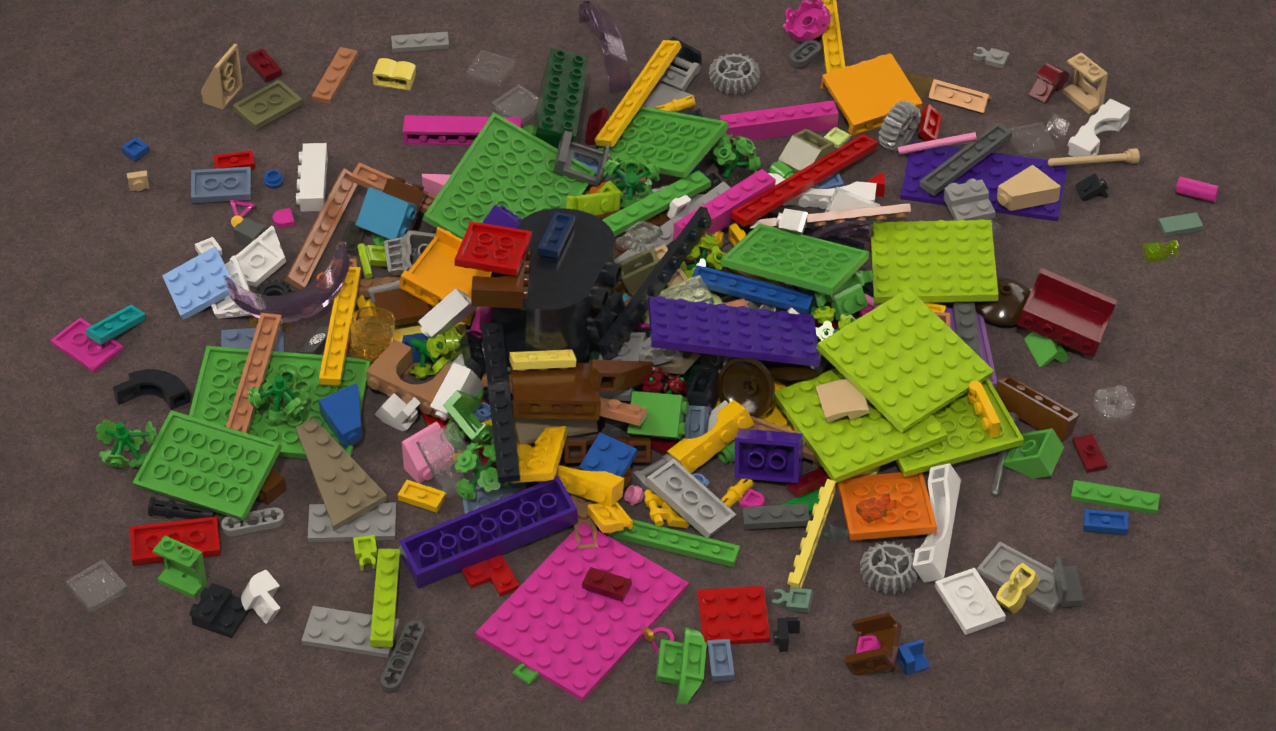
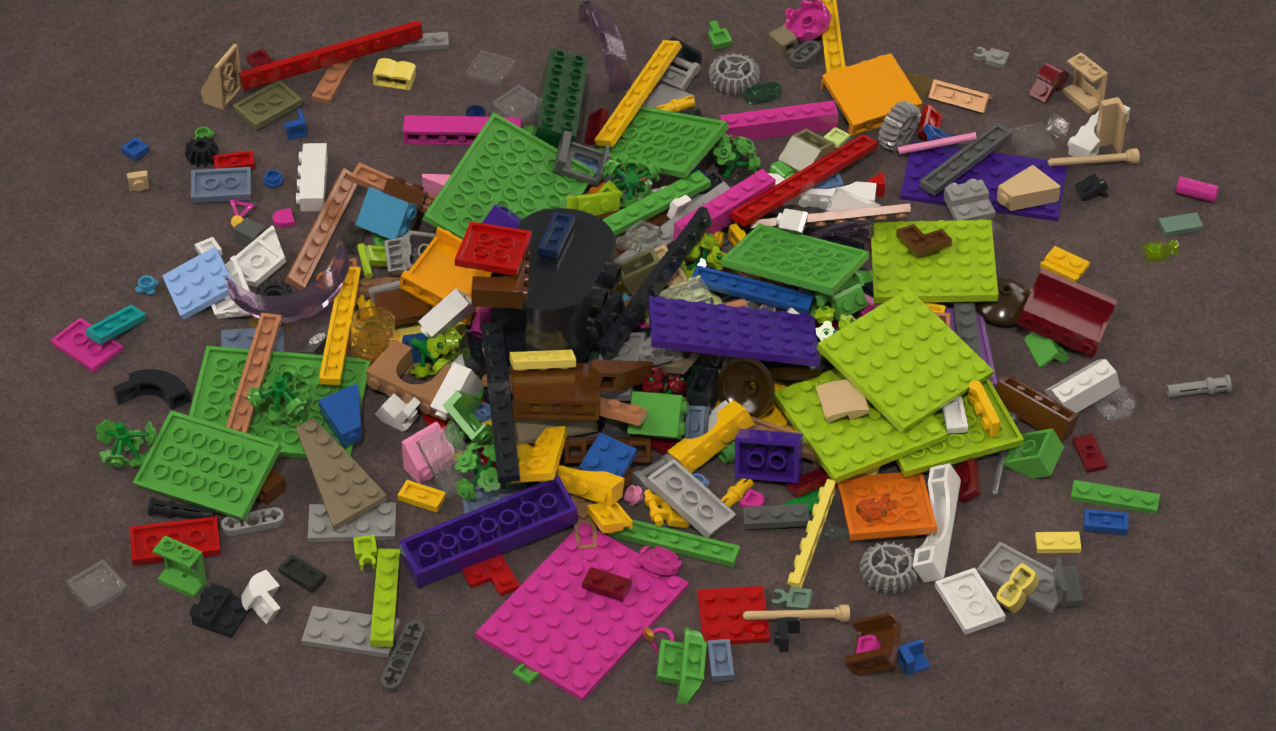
(146, 285): none -> dark azure plate
(201, 151): none -> black gear
(203, 131): none -> bright green plate
(296, 128): none -> blue panel
(302, 573): none -> pearl dark grey plate
(330, 55): none -> red plate
(475, 111): none -> clear blue plate
(659, 560): none -> dark pink tile
(718, 37): none -> bright green plate
(763, 92): none -> clear green plate
(782, 41): none -> dark tan brick
(839, 613): none -> tan piece
(923, 244): none -> reddish brown plate
(935, 133): none -> blue plate
(955, 417): none -> white tile
(969, 480): none -> dark red plate
(1058, 542): none -> light yellow plate
(1065, 264): none -> yellow plate
(1085, 386): none -> white slope
(1111, 123): none -> tan panel
(1208, 386): none -> light grey pin

